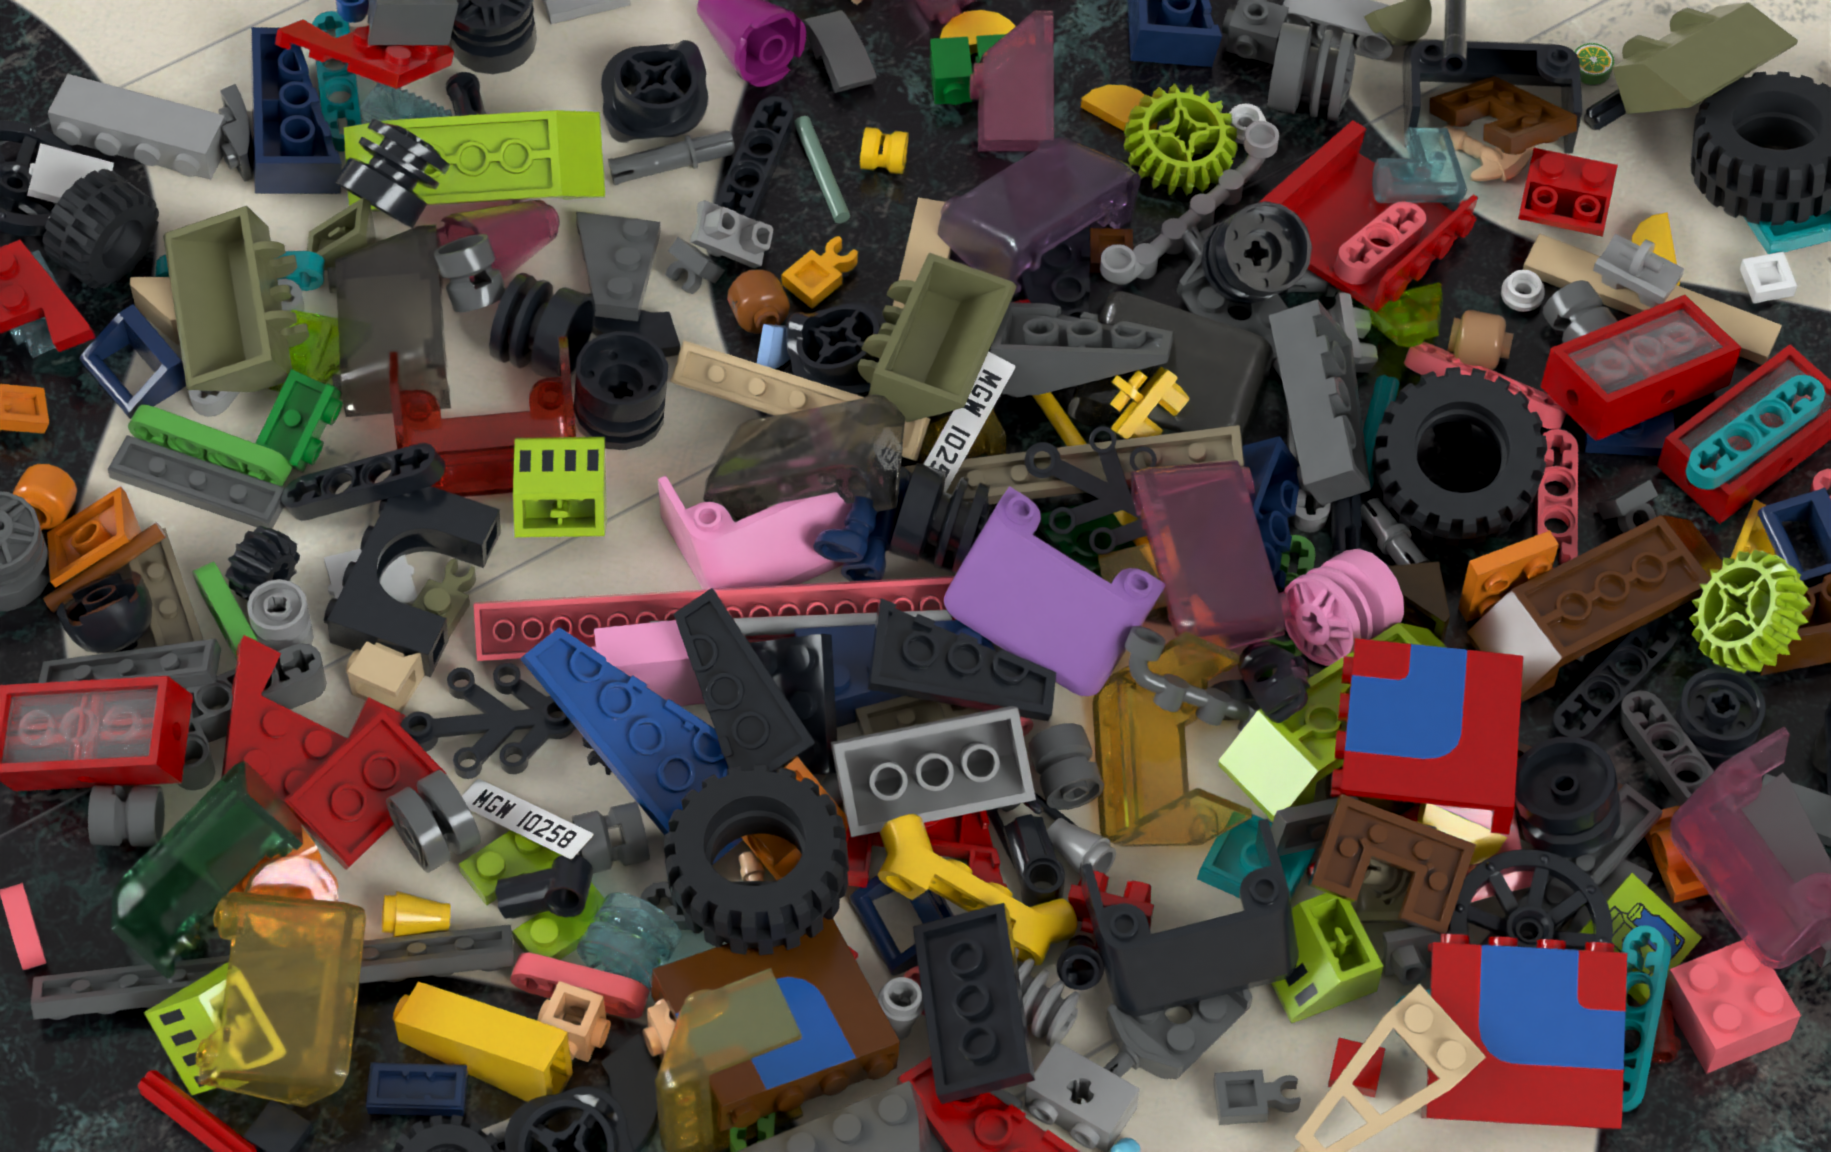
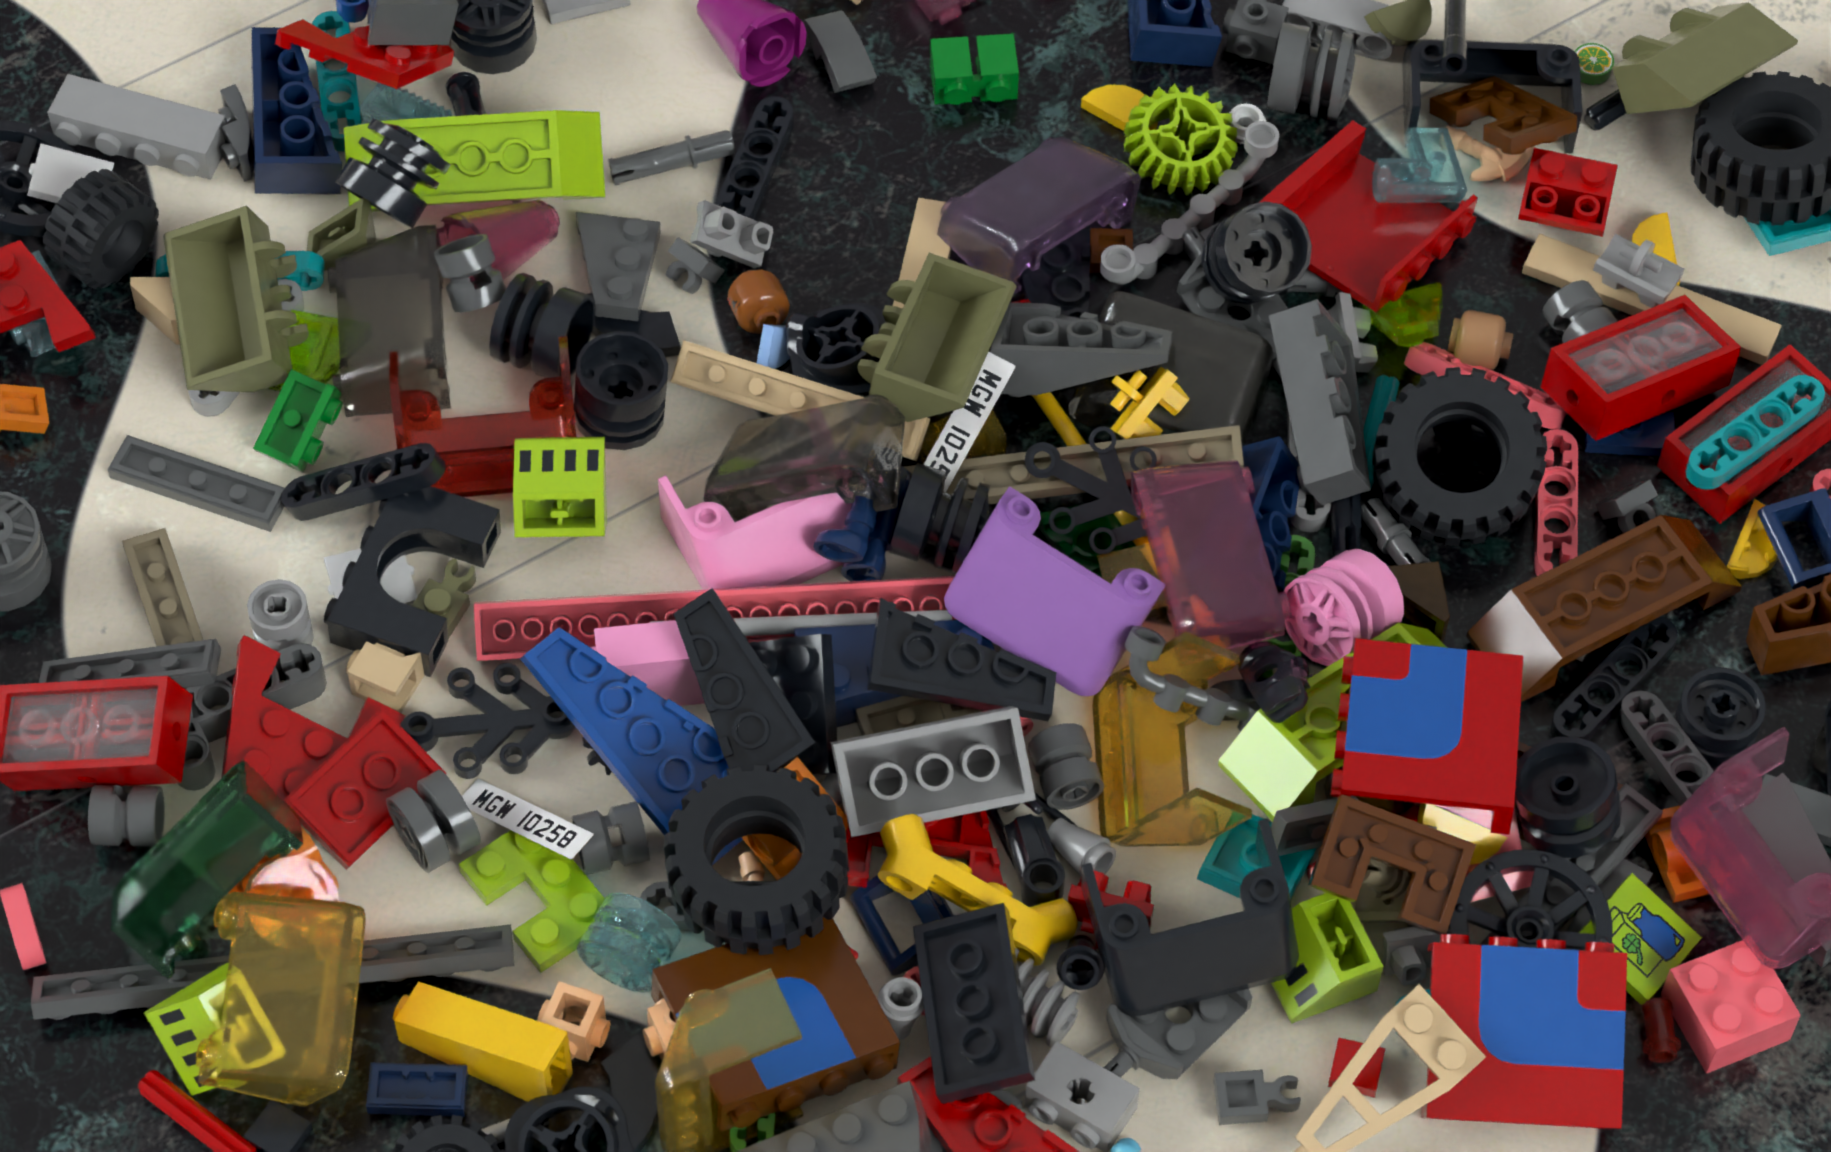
(48, 492): orange head -> none
(90, 535): orange slope -> none
(106, 565): dark orange bar -> none
(108, 614): black cylinder -> none
(133, 329): dark blue tile -> none
(209, 444): bright green beam -> none
(222, 605): bright green beam -> none
(261, 558): black gear -> none
(413, 915): yellow cone -> none
(541, 975): coral beam -> none
(558, 890): black piece -> none
(655, 104): black piece -> none
(818, 276): light orange plate -> none
(822, 169): sand green bar -> none
(893, 154): yellow wheel -> none
(976, 24): yellow tile -> none
(1017, 88): clear pink windscreen -> none
(1376, 258): coral beam -> none
(1500, 571): orange plate -> none
(1526, 282): white plate -> none
(1645, 1017): teal beam -> none
(1749, 611): lime gear -> none
(1768, 277): white plate -> none

